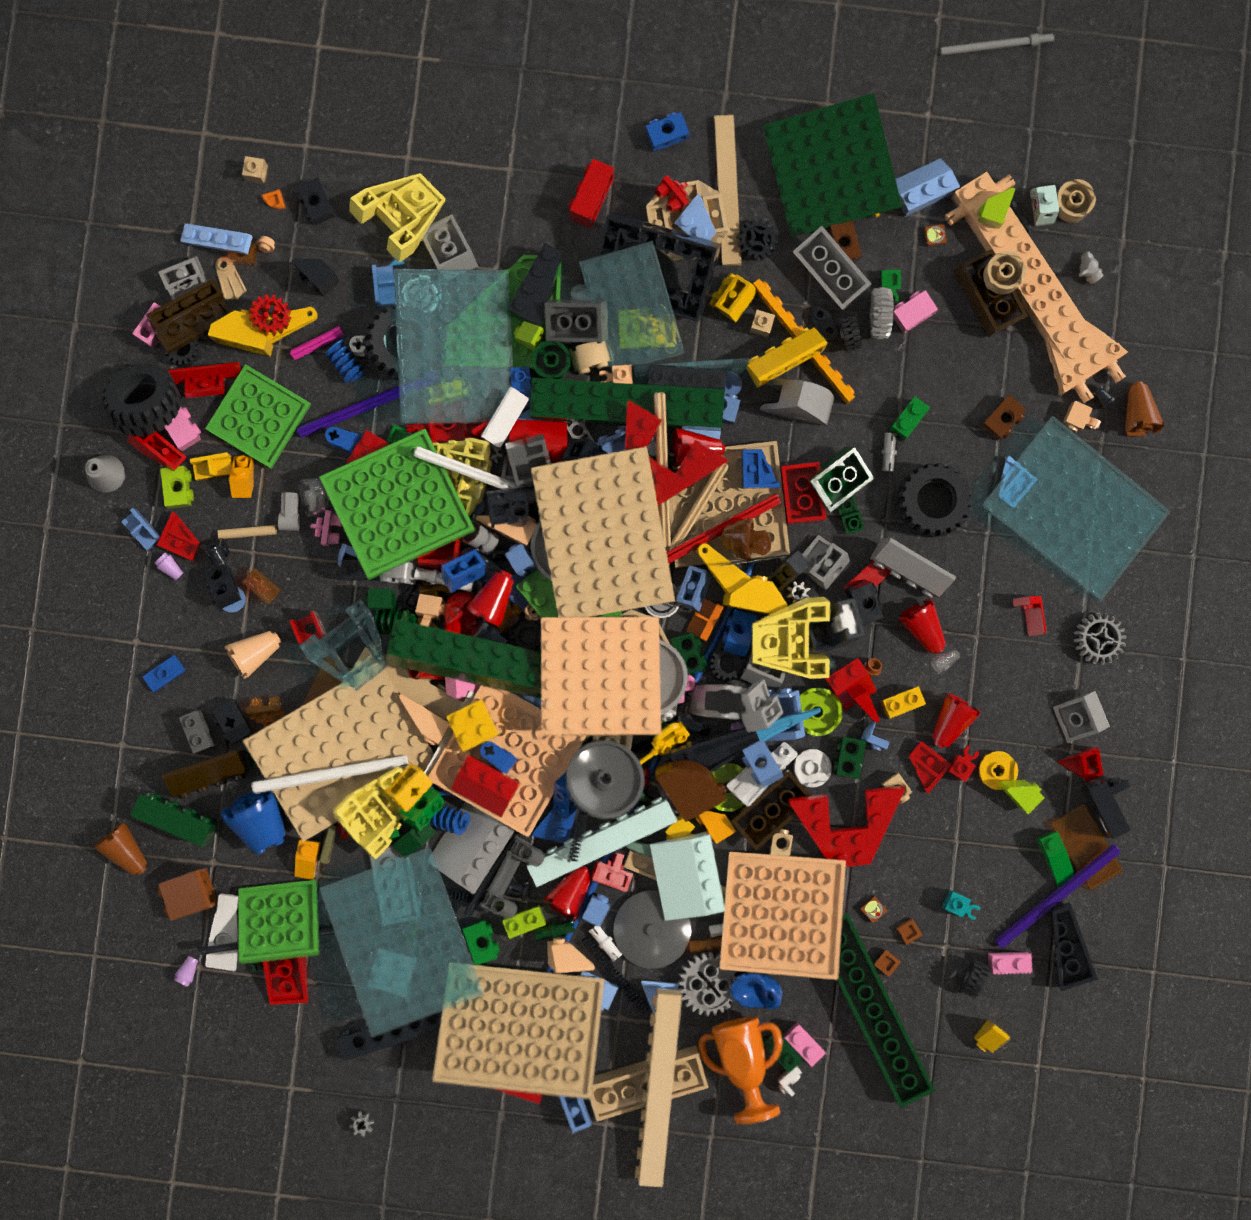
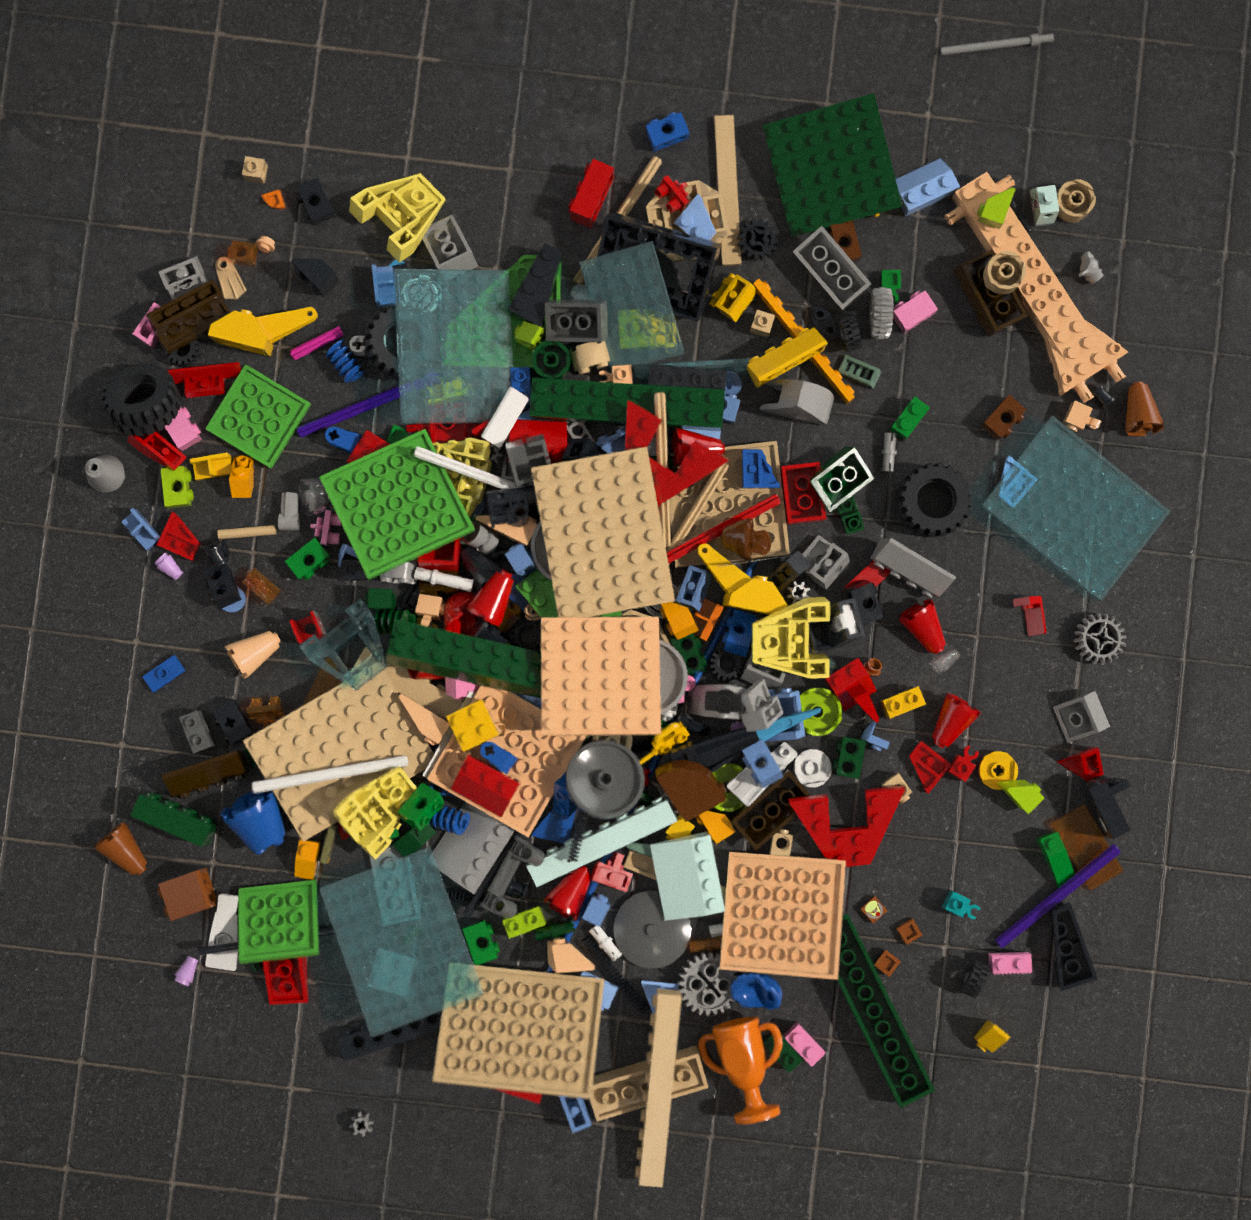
(216, 238): light blue plate -> none
(279, 310): red gear -> none
(297, 560): none -> green brick
(408, 787): yellow brick -> none
(463, 570): blue brick -> none
(628, 204): none -> tan axle
(679, 618): none -> light orange slope
(787, 1078): white bracket -> none
(862, 365): none -> sand green slope
(935, 235): tile -> none

